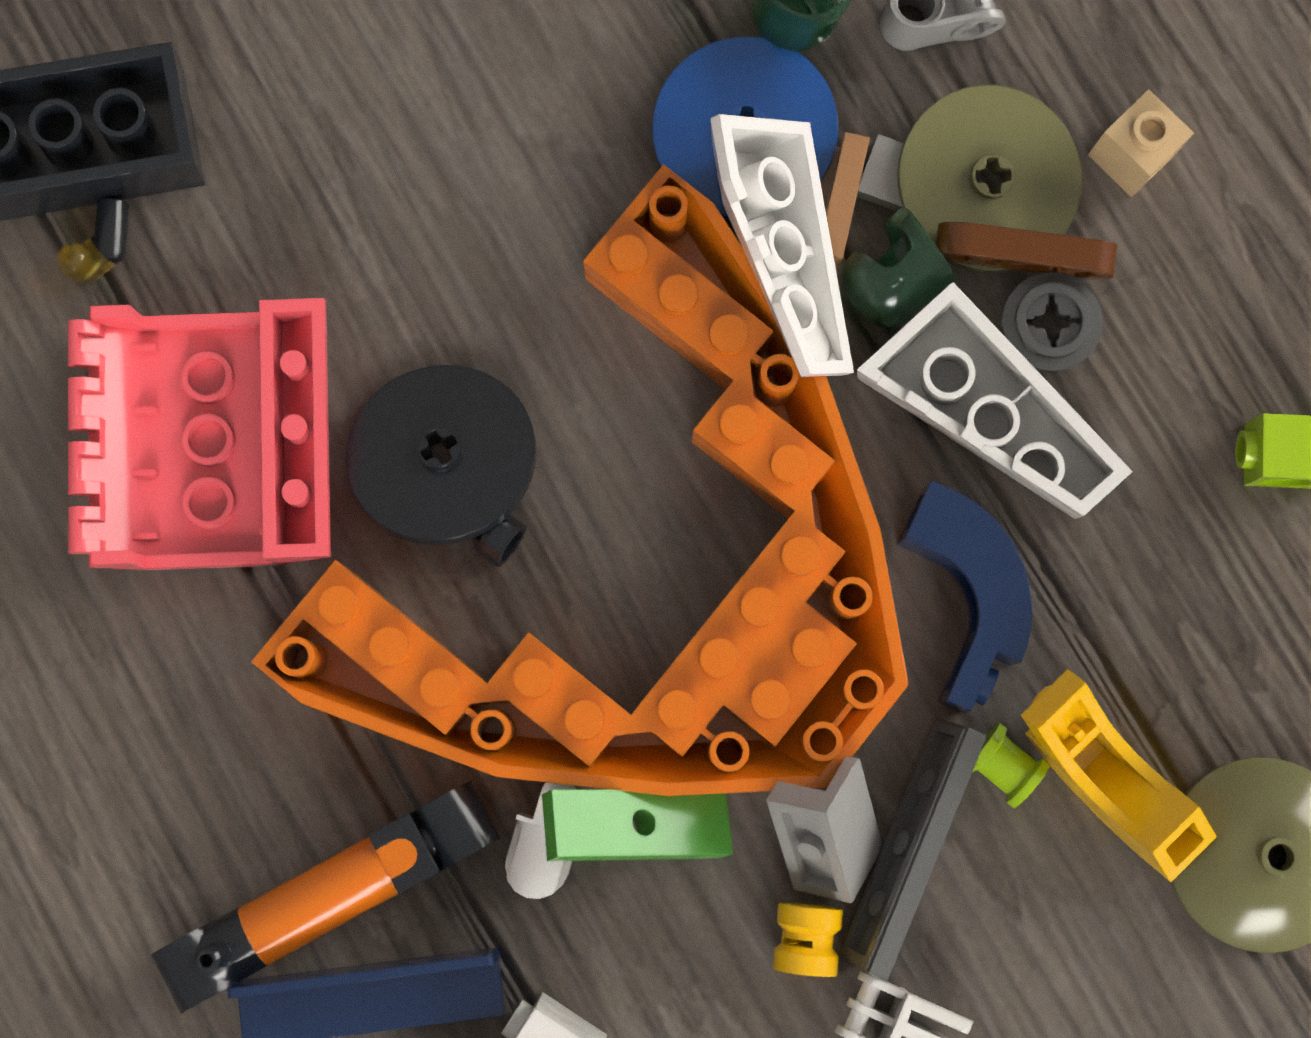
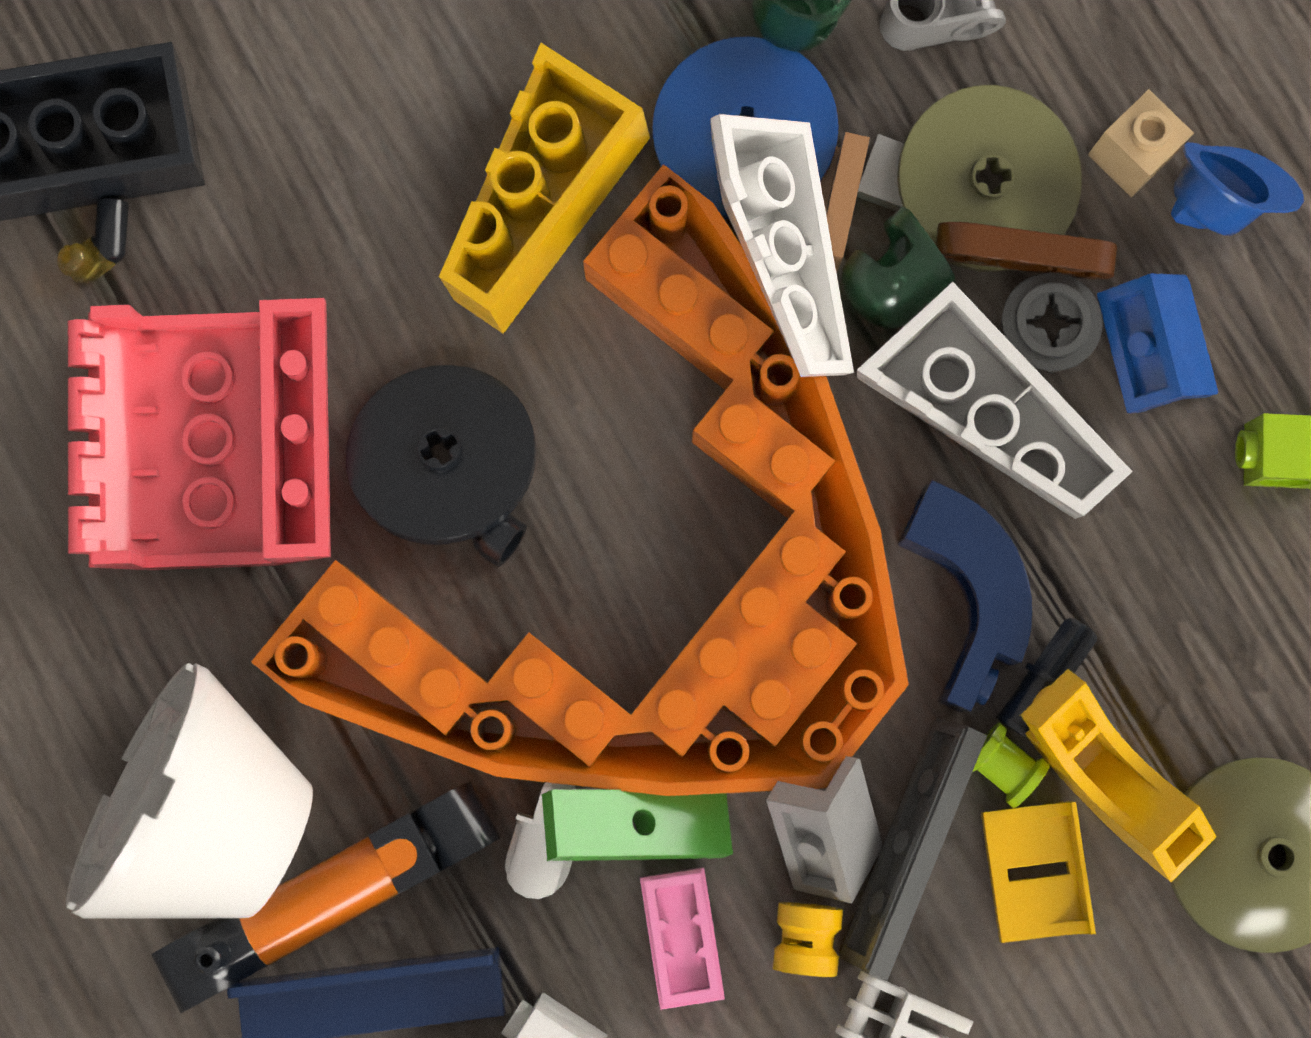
(196, 815): none -> white cone
(541, 186): none -> yellow wedge
(682, 938): none -> bright pink plate
(1039, 904): none -> yellow piece
(1064, 652): none -> black axle
(1157, 341): none -> blue panel
(1230, 189): none -> blue piece

